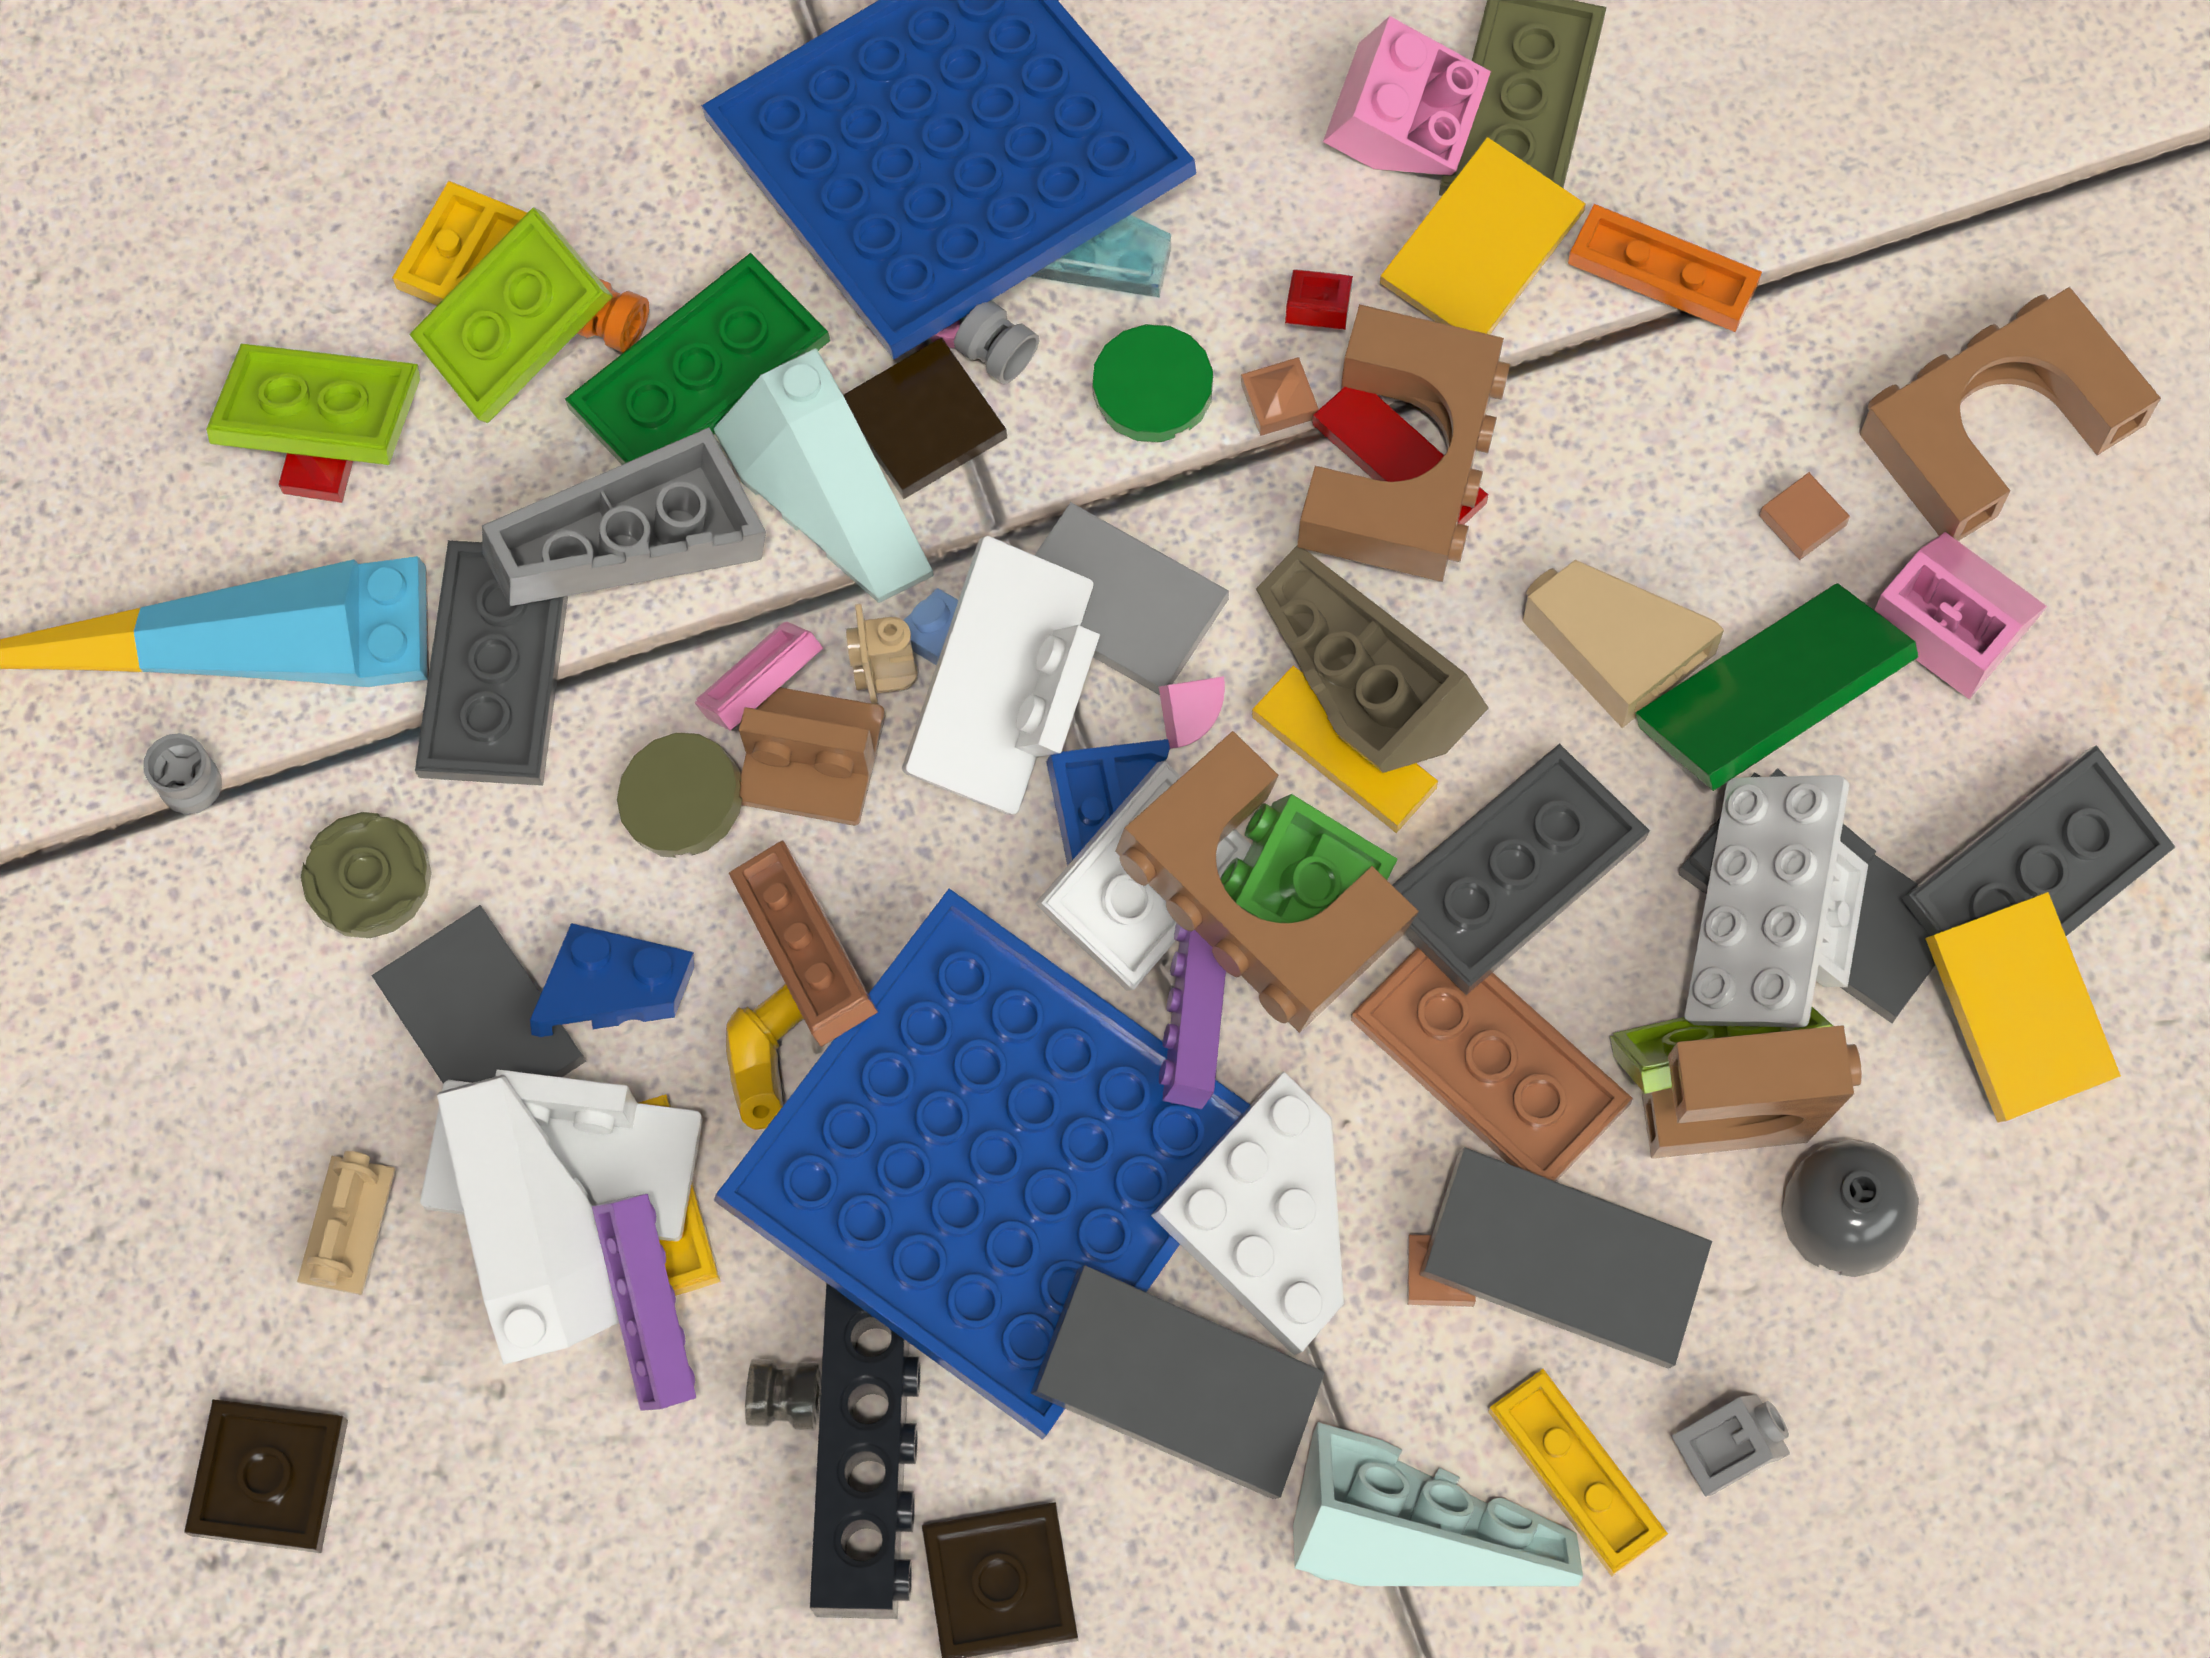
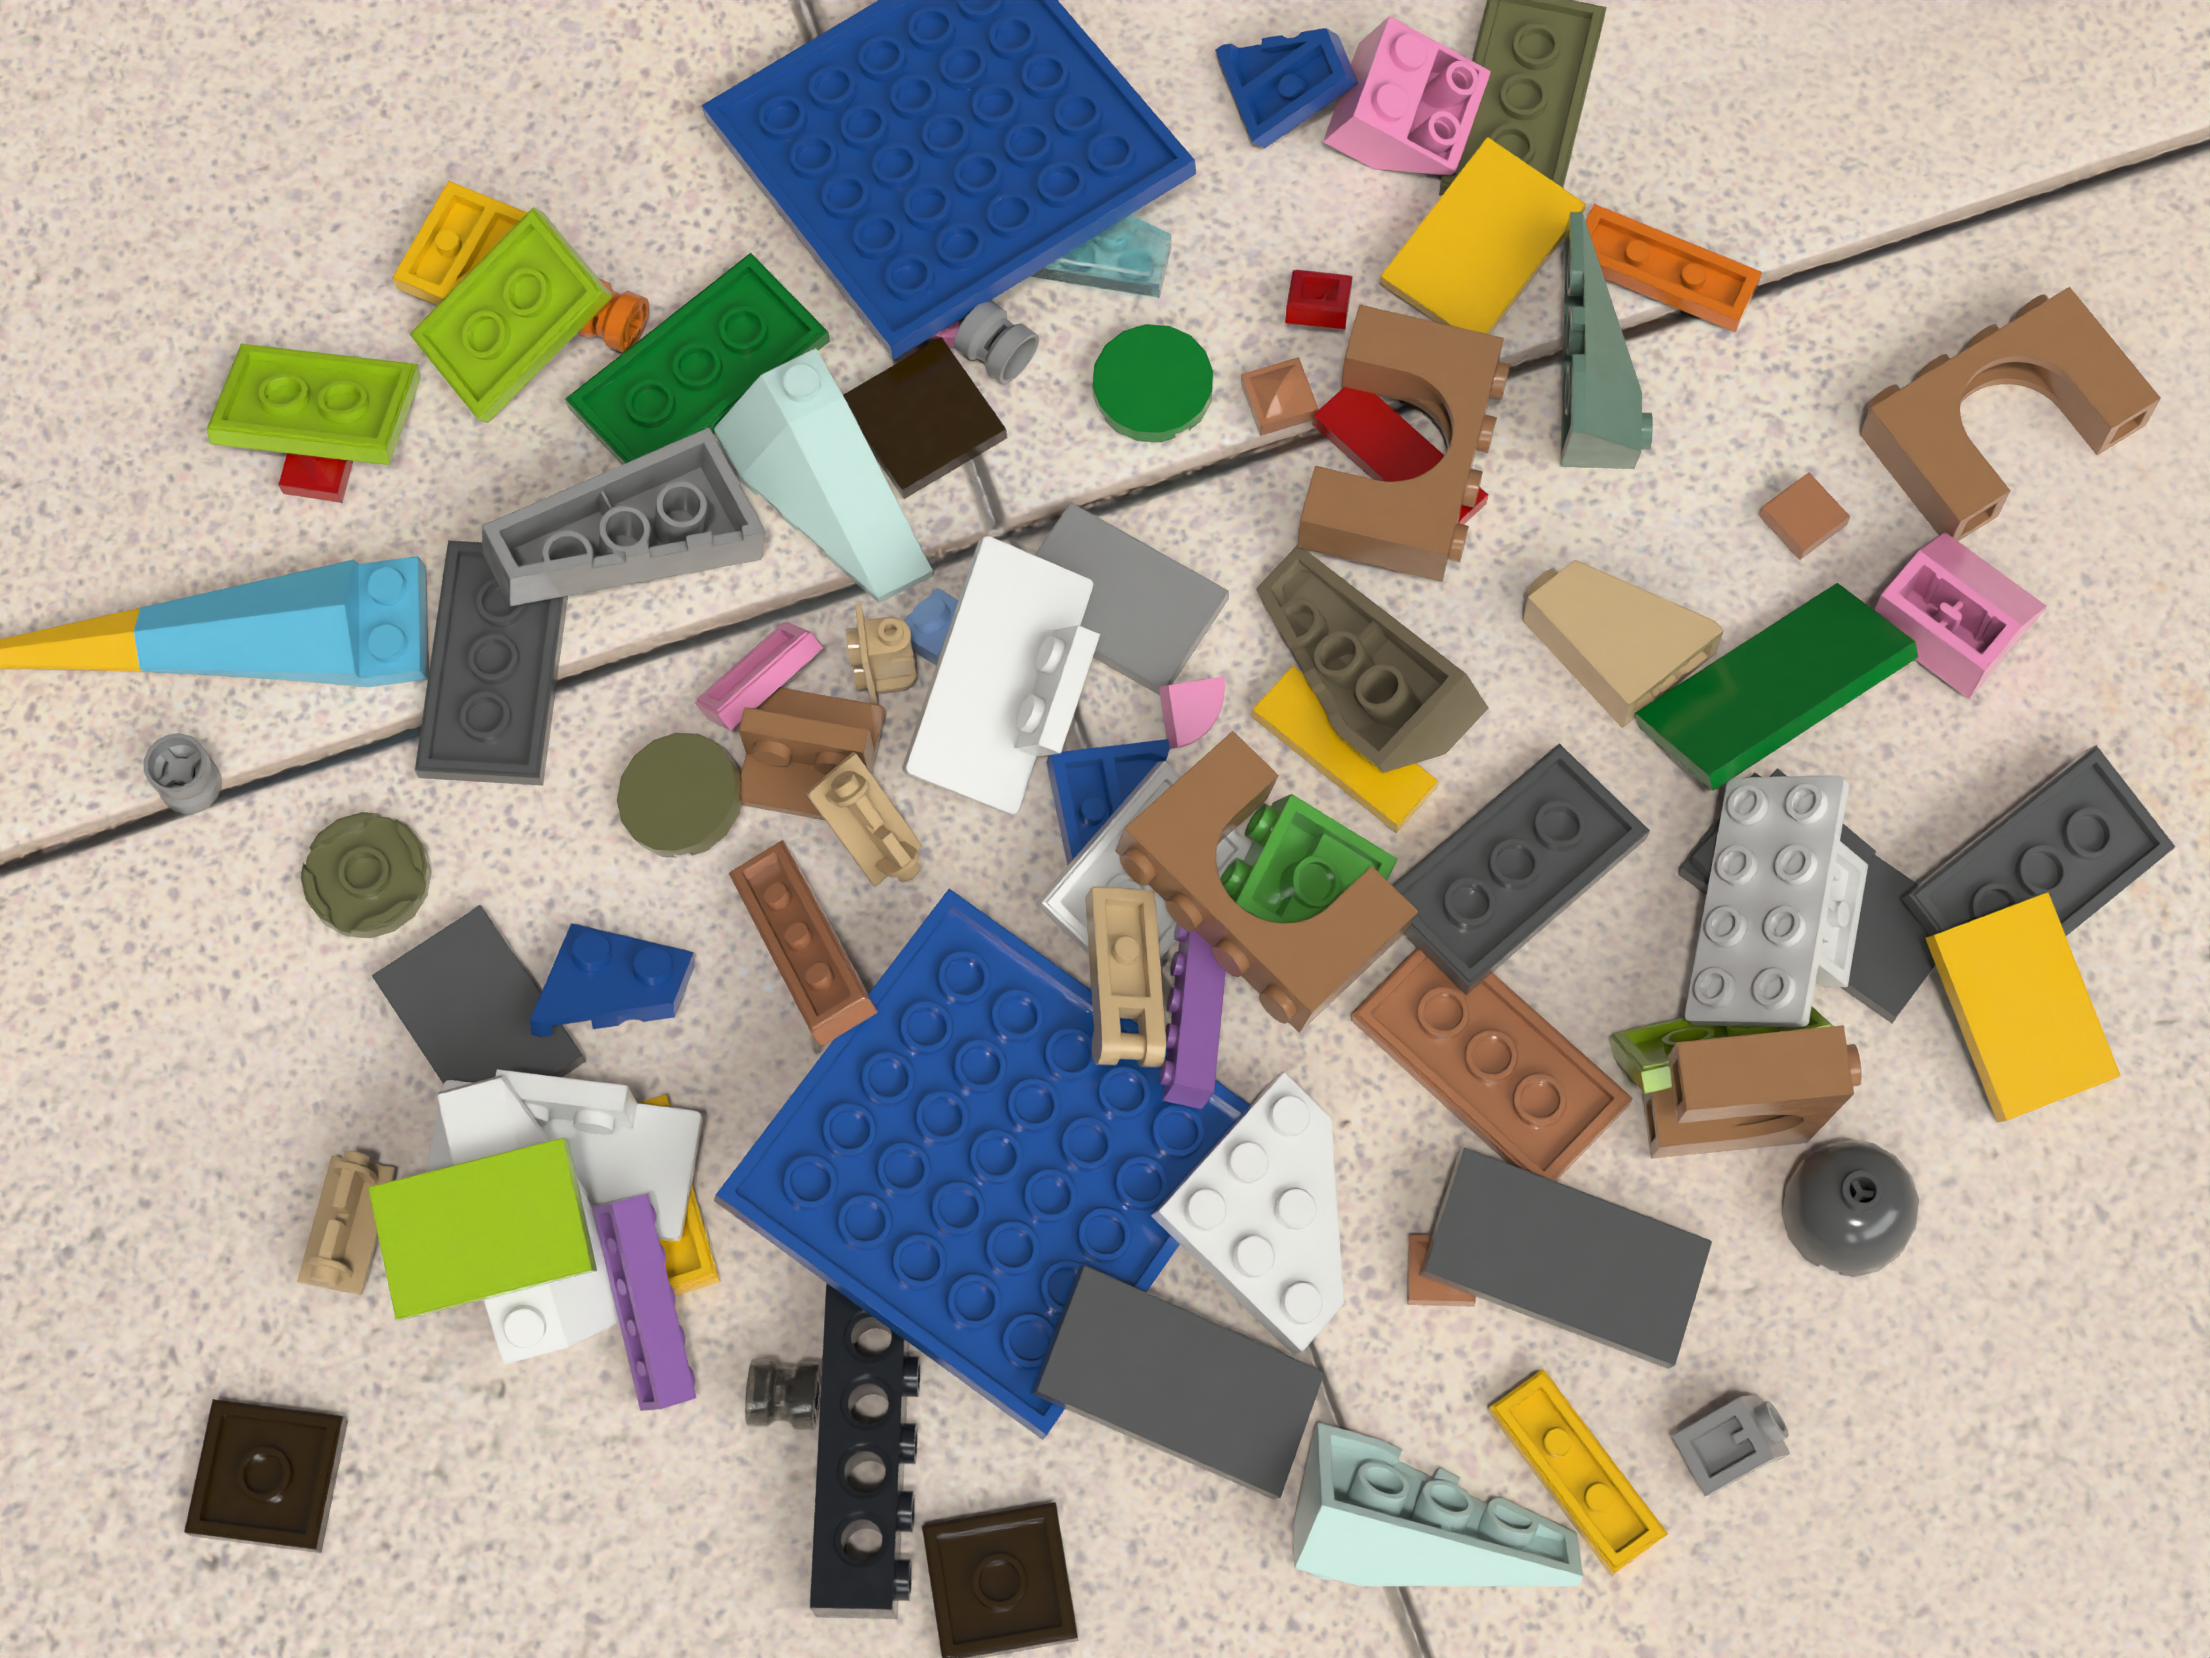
(482, 1229): none -> lime tile
(753, 1056): yellow arm -> none
(866, 822): none -> tan hinge
(1125, 976): none -> tan plate
(1285, 80): none -> blue wing
(1599, 383): none -> sand green wedge

